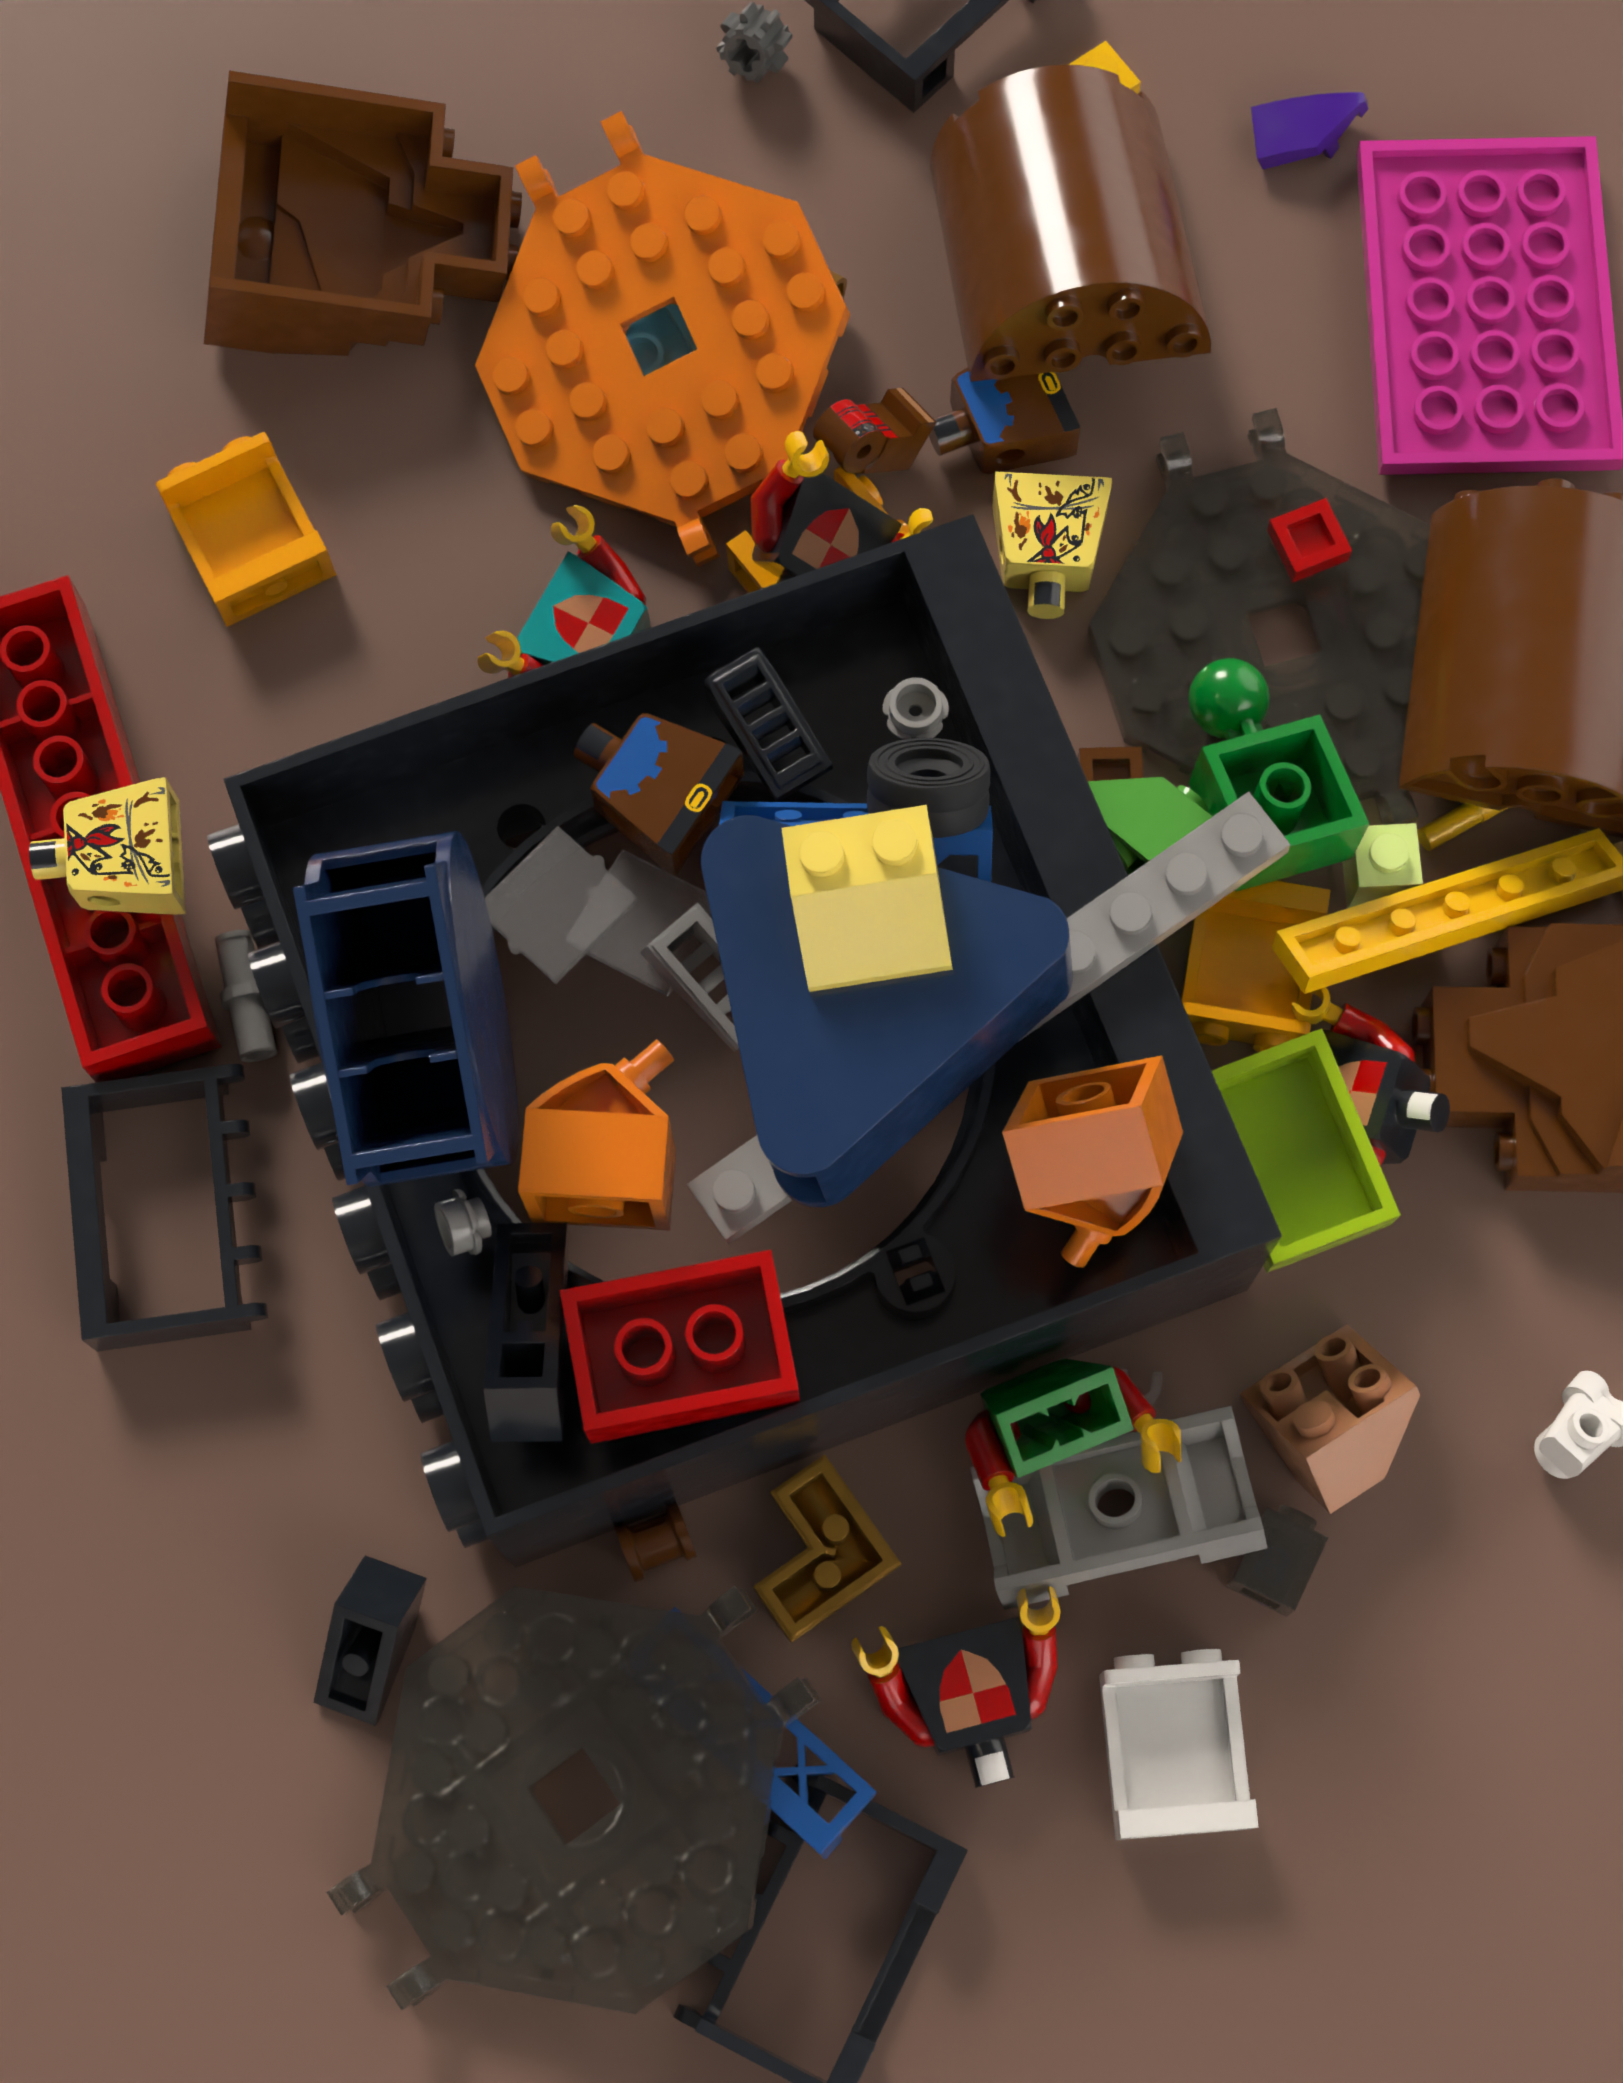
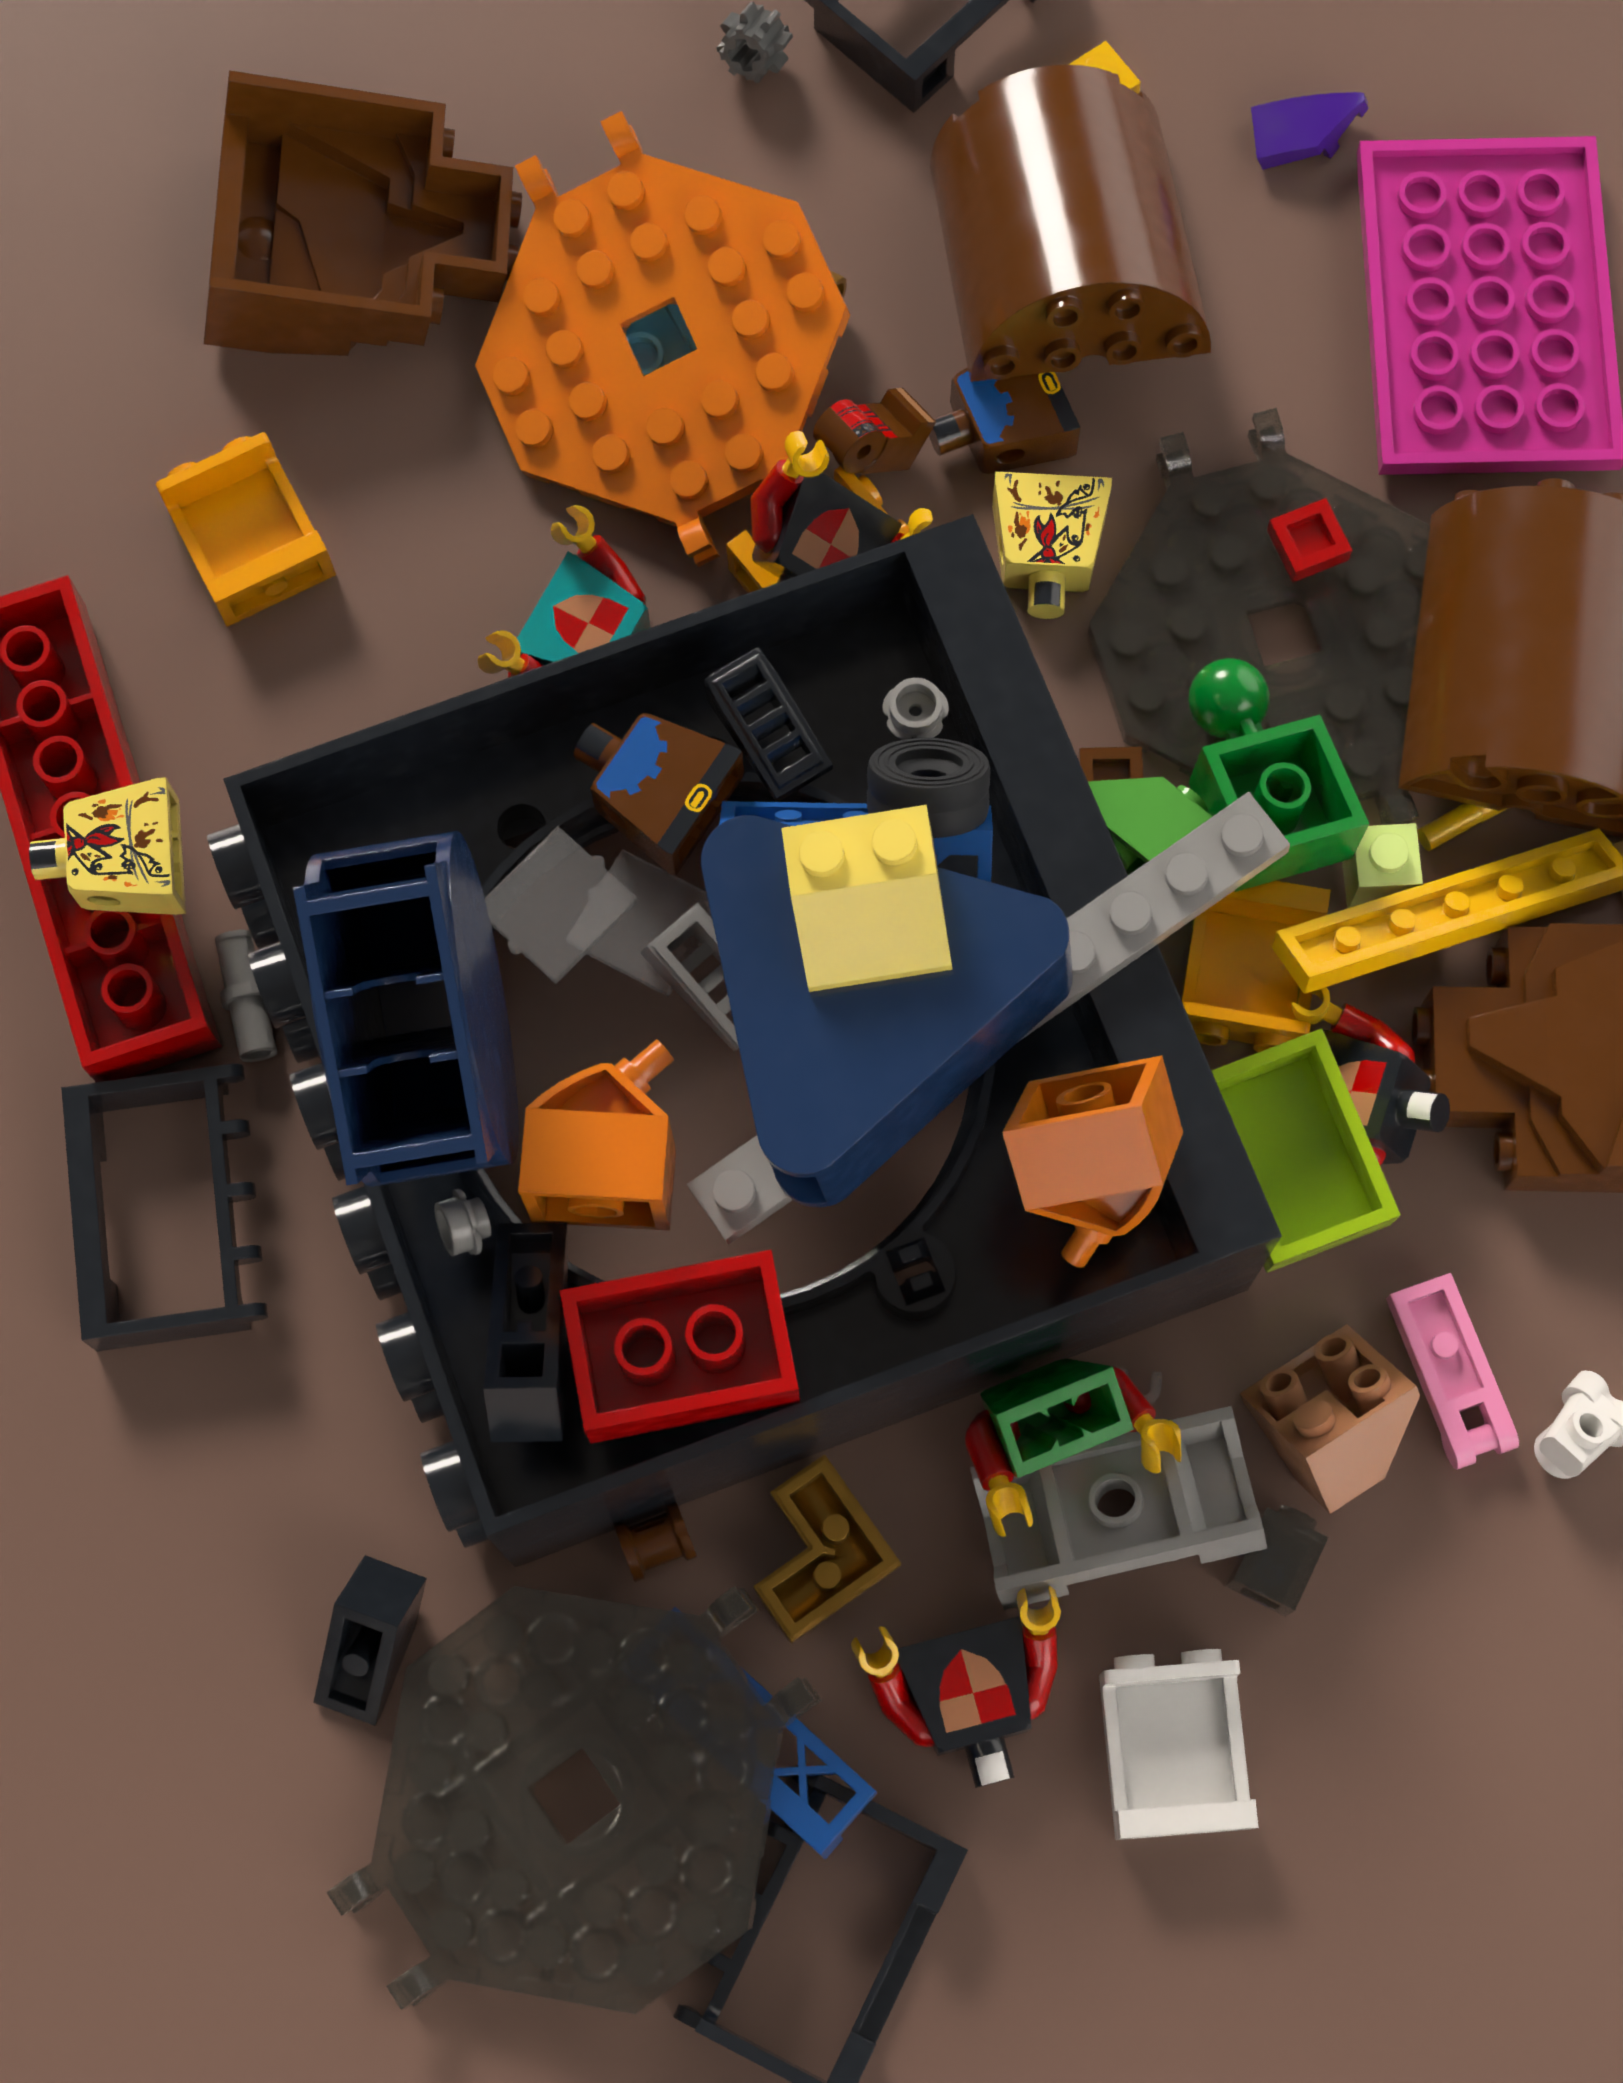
(1452, 1369): none -> bright pink plate

